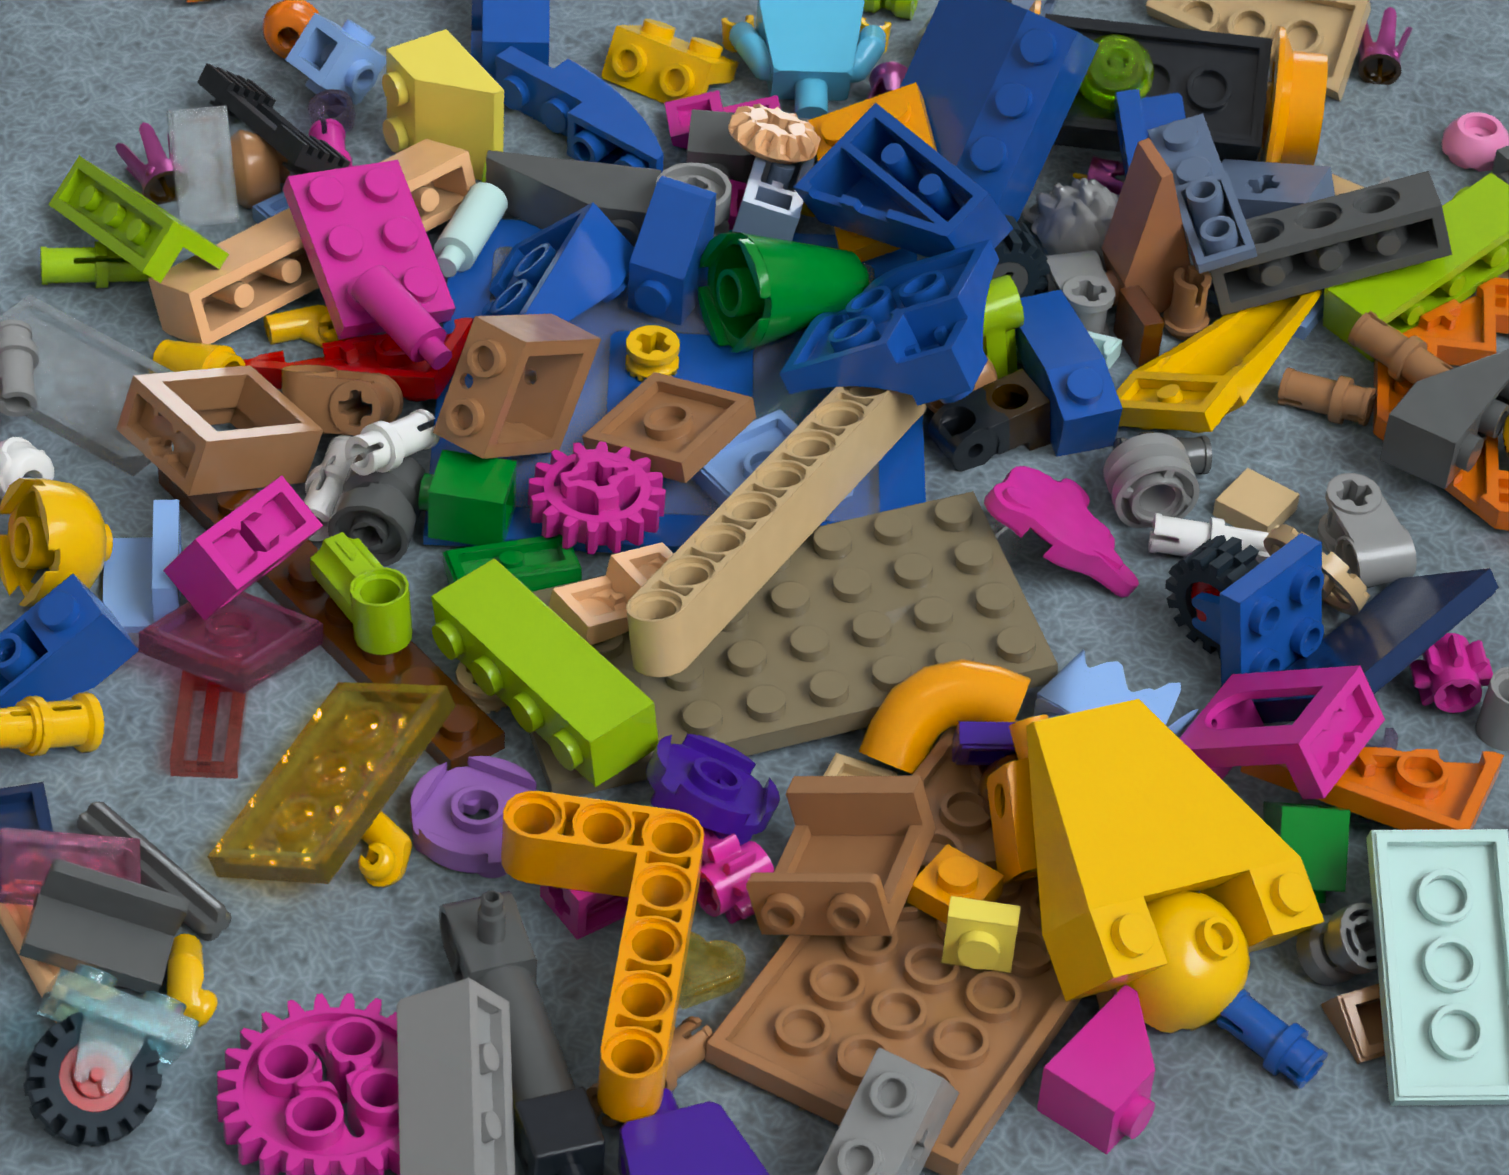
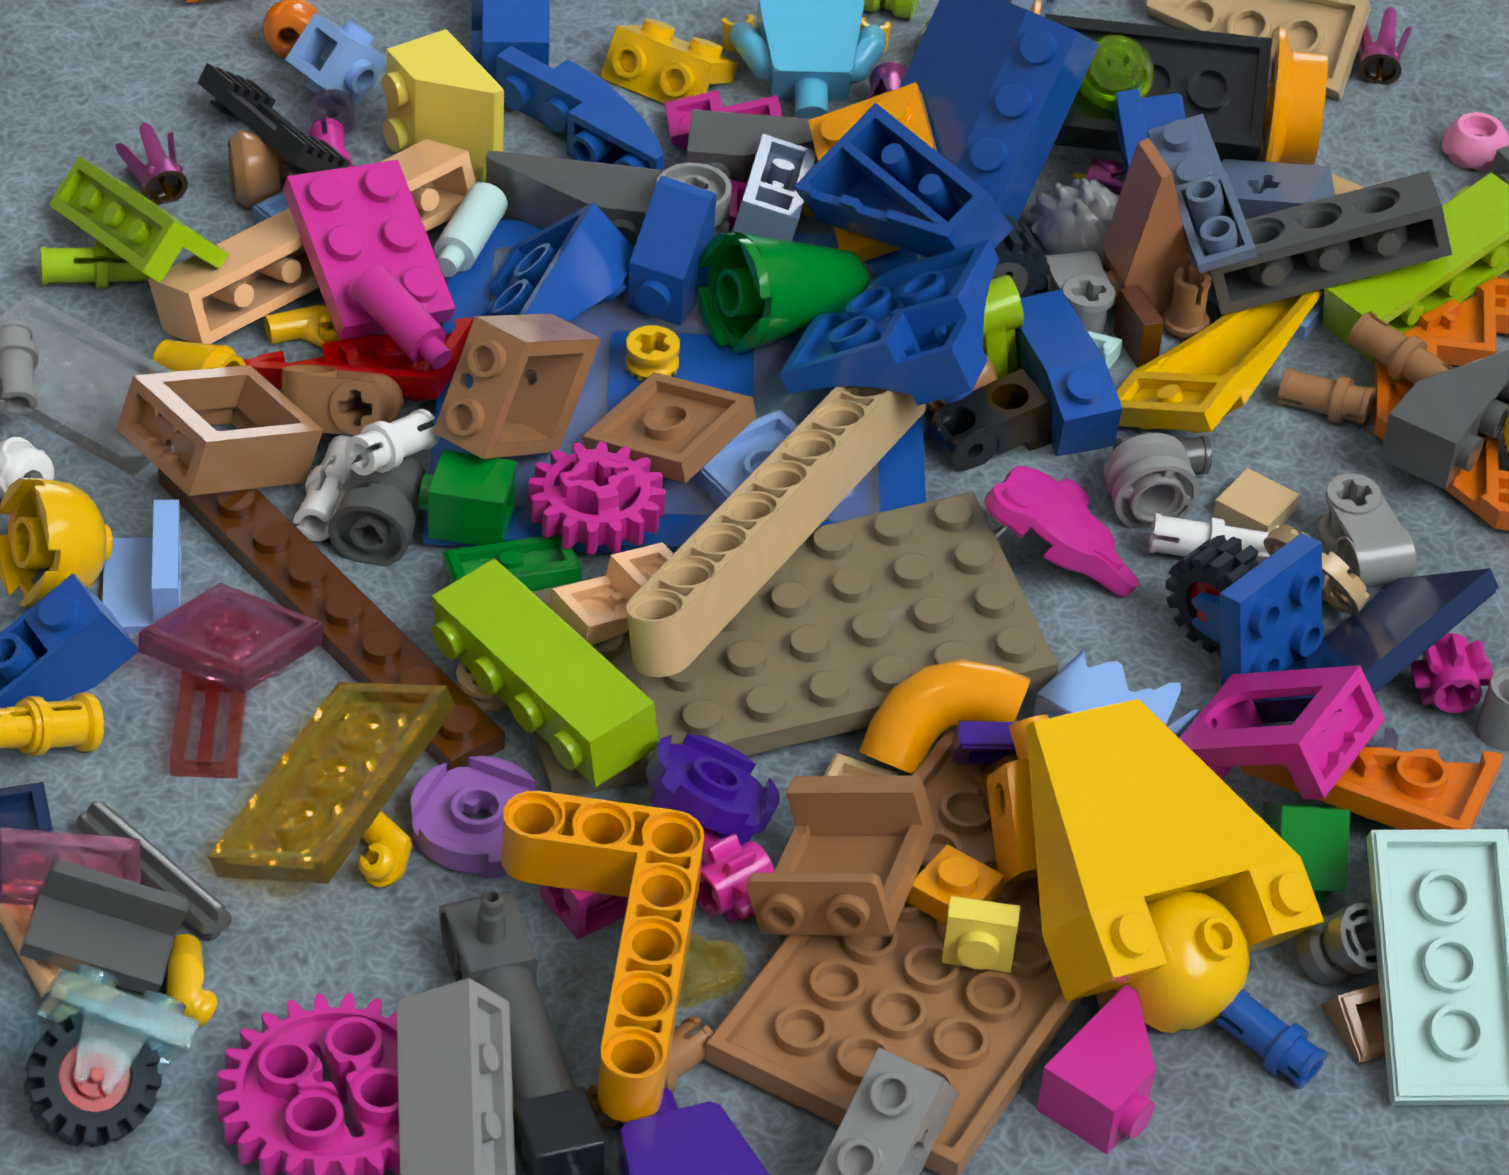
(202, 166): clear plate -> none
(242, 547): dark pink brick -> none
(366, 592): lime piece -> none
(773, 134): light nougat gear -> none

